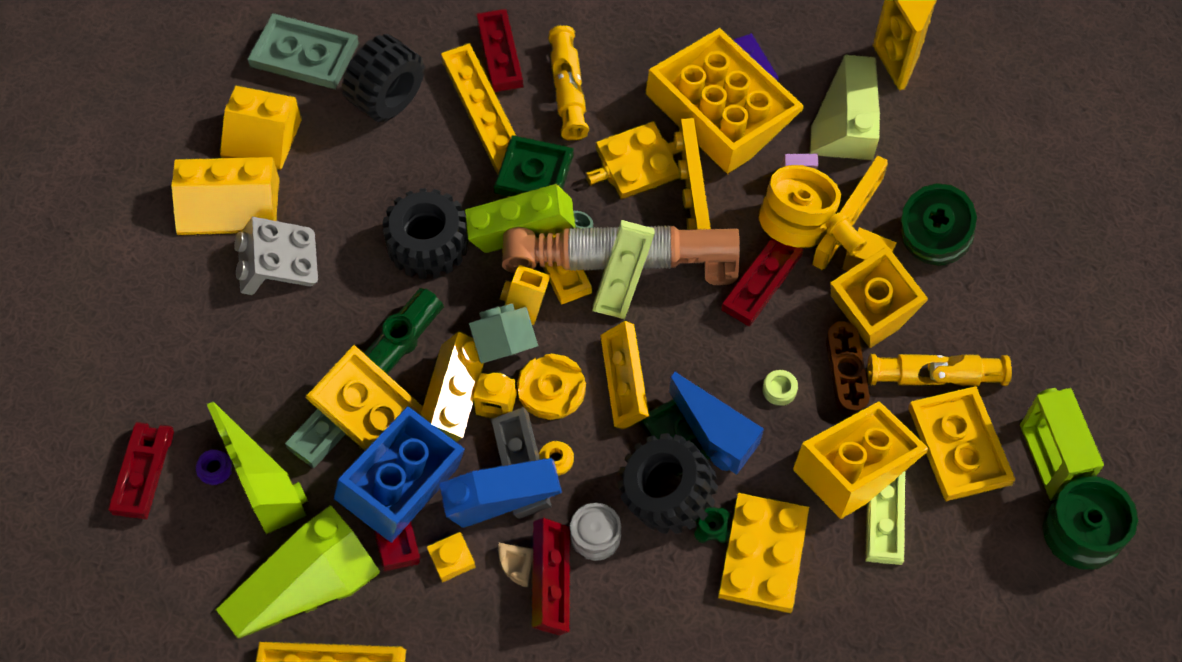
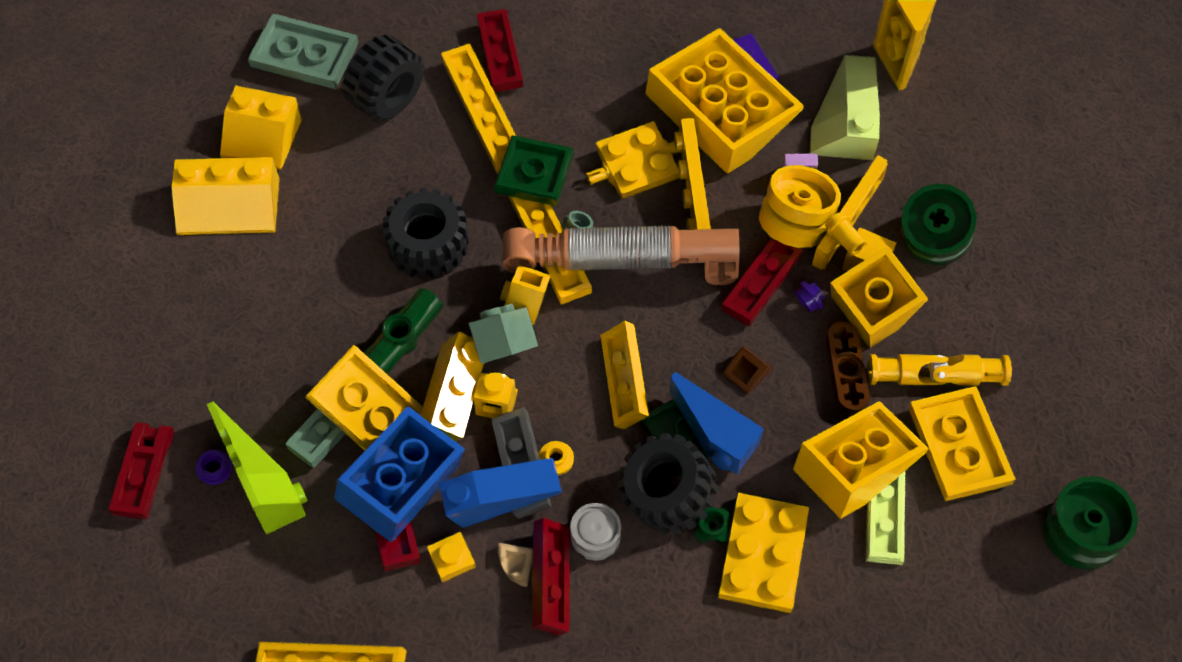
(275, 253): light grey bracket -> none
(308, 570): lime wedge -> none
(539, 210): lime brick -> none
(551, 398): yellow tile -> none
(568, 83): yellow piece -> none
(623, 269): yellowish green tile -> none
(747, 370): none -> reddish brown slope
(780, 387): yellowish green tile -> none
(810, 296): none -> dark purple plate
(1060, 440): lime window -> none

